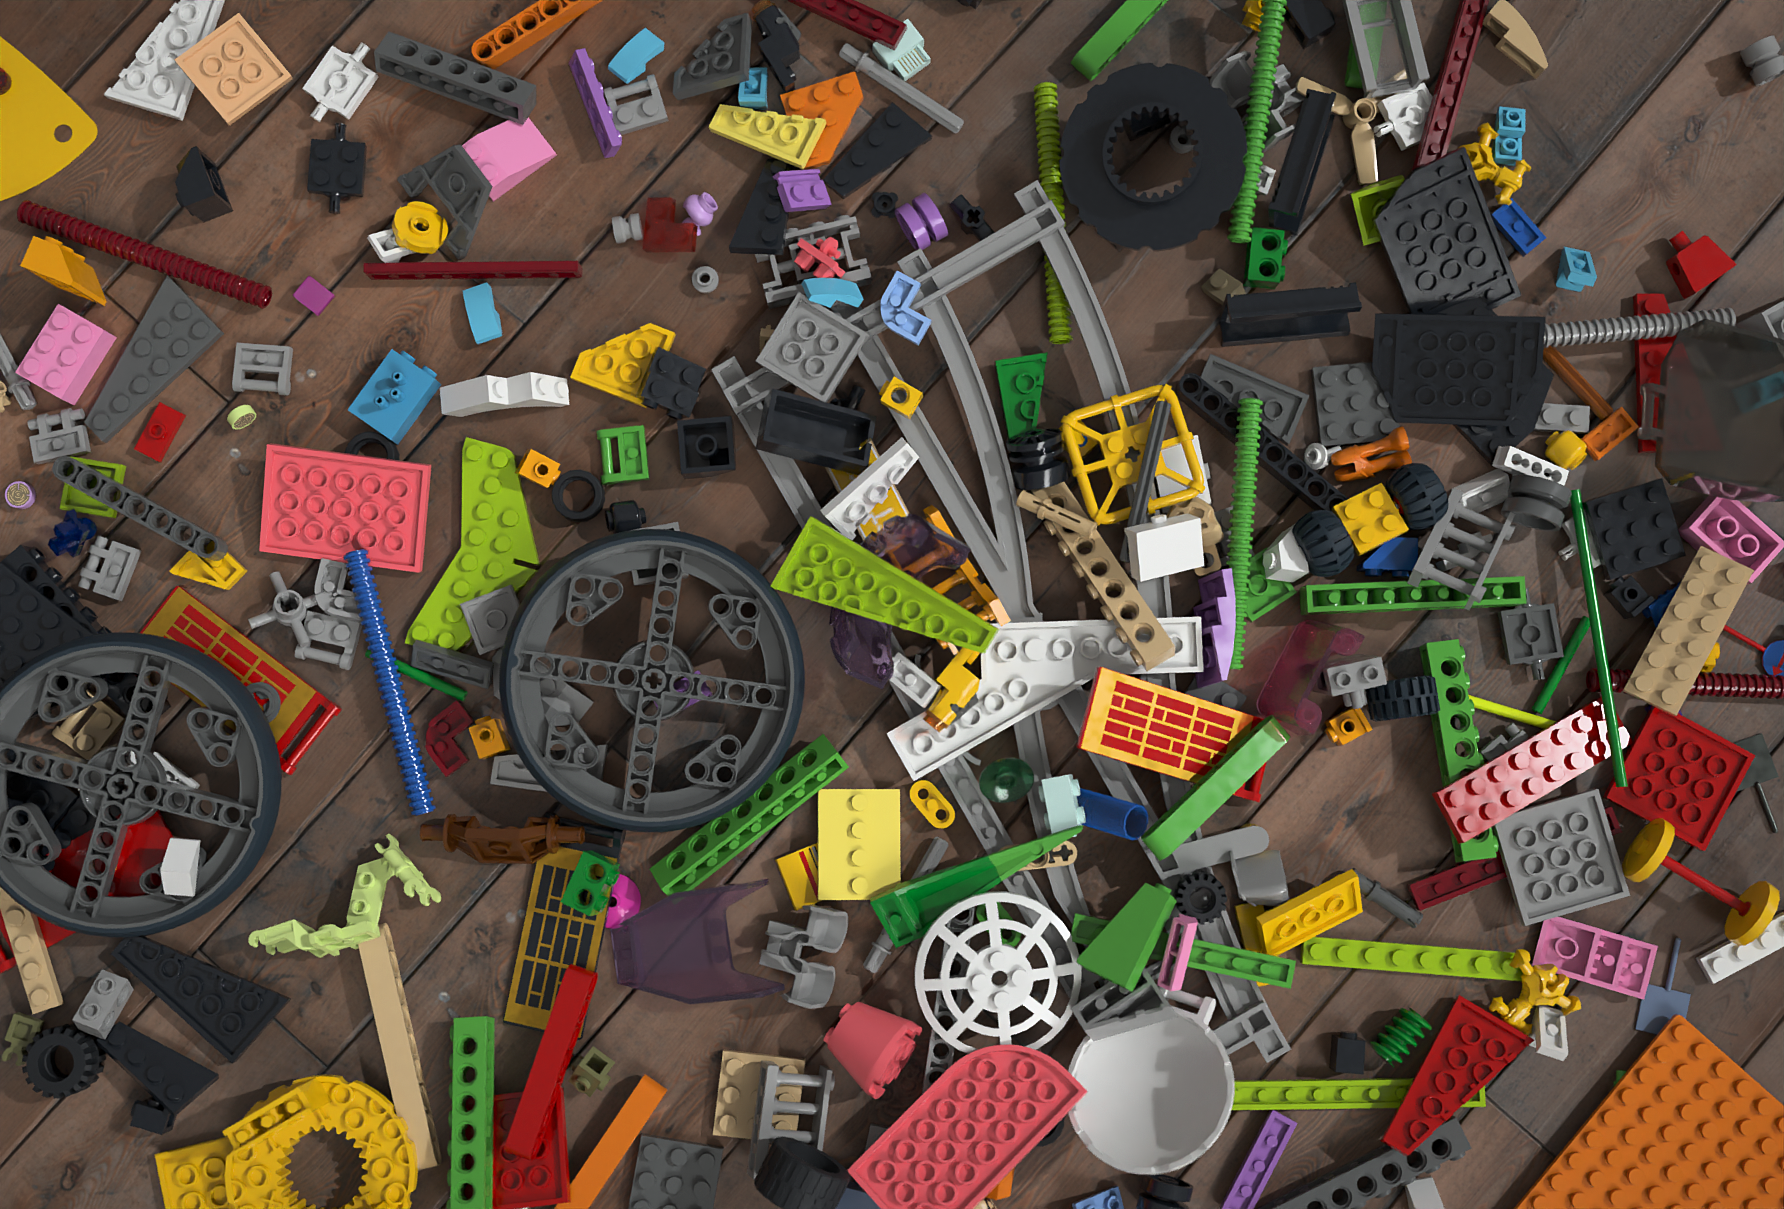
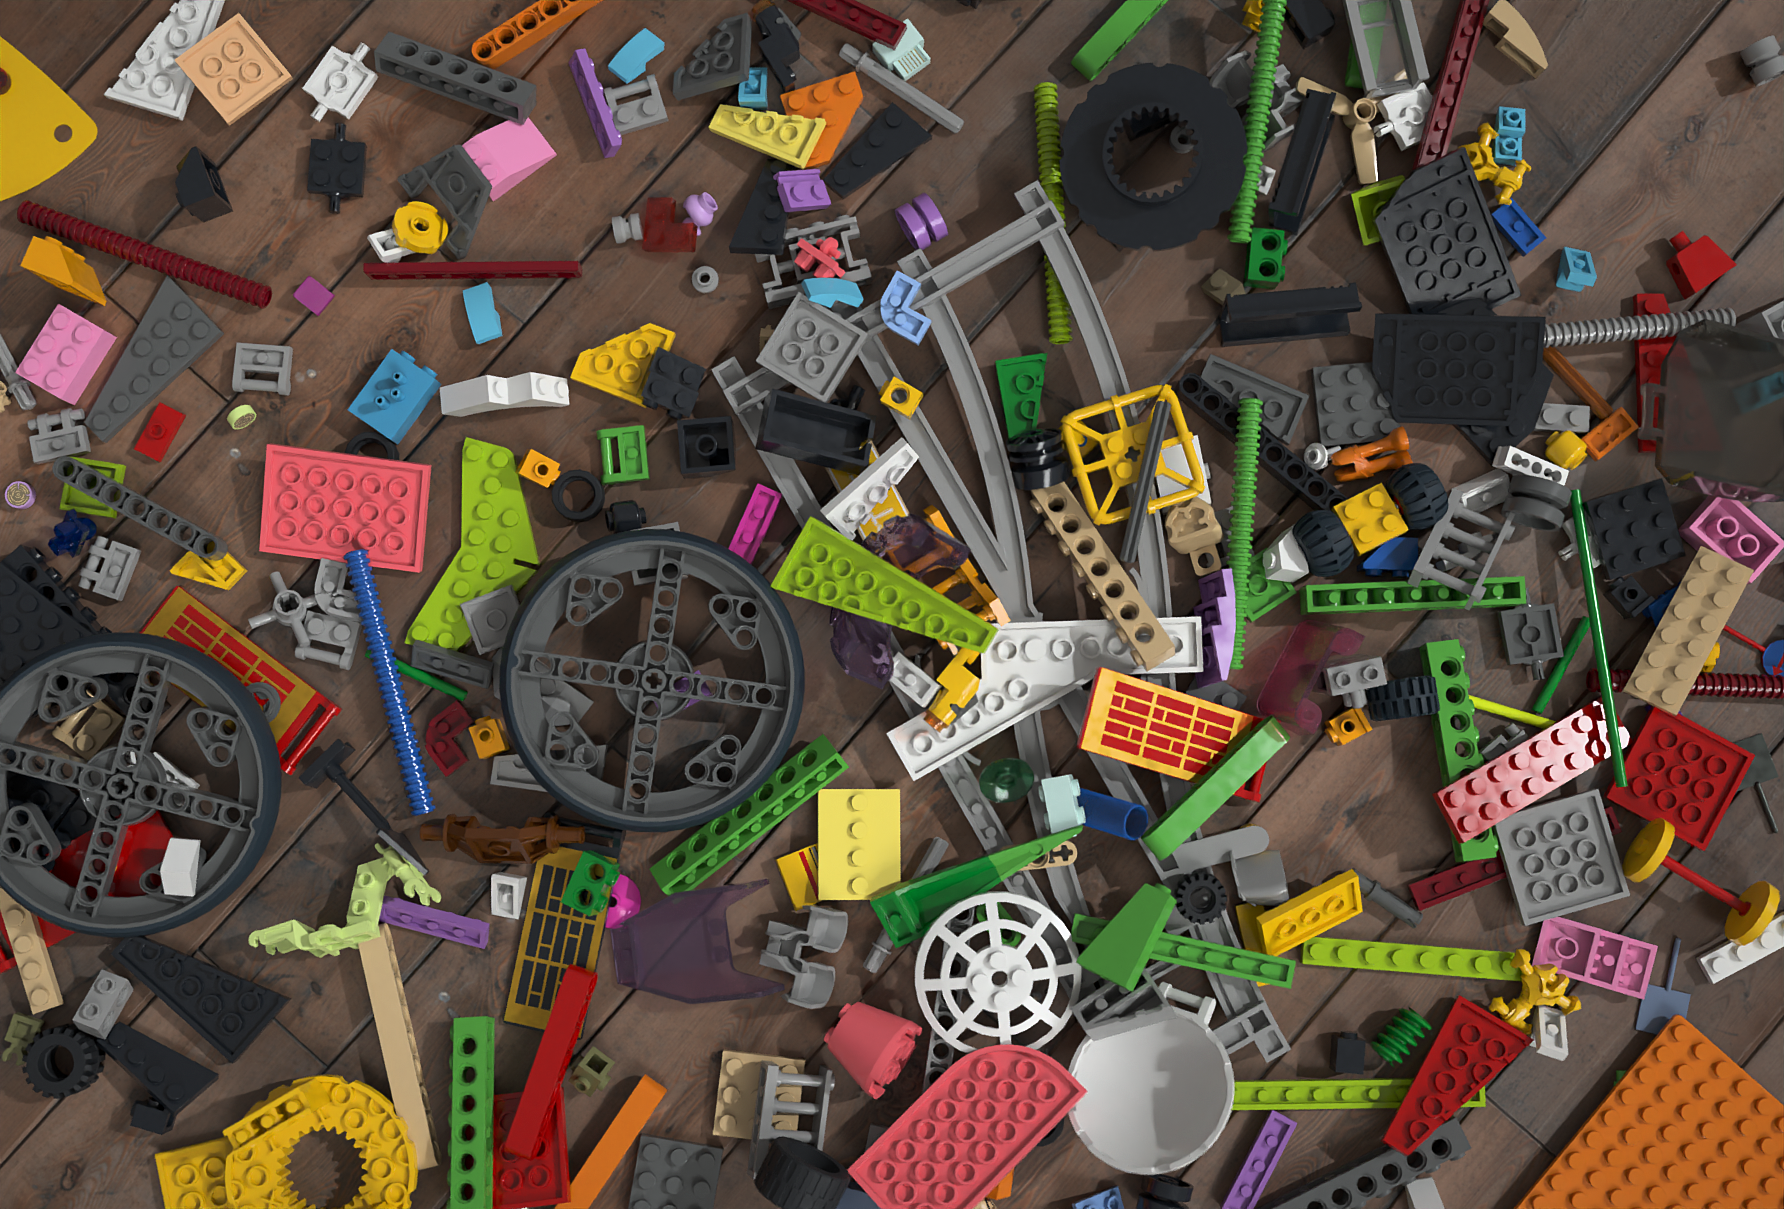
(329, 767): none -> black piece
(434, 922): none -> medium lavender plate
(507, 894): none -> white slope
(755, 522): none -> dark pink plate
(884, 197): black plate -> none
(932, 804): yellow plate -> none
(964, 210): black axle -> none
(1046, 509): tan pin -> none
(1165, 546): white container -> none
(1182, 953): bright pink piece -> none

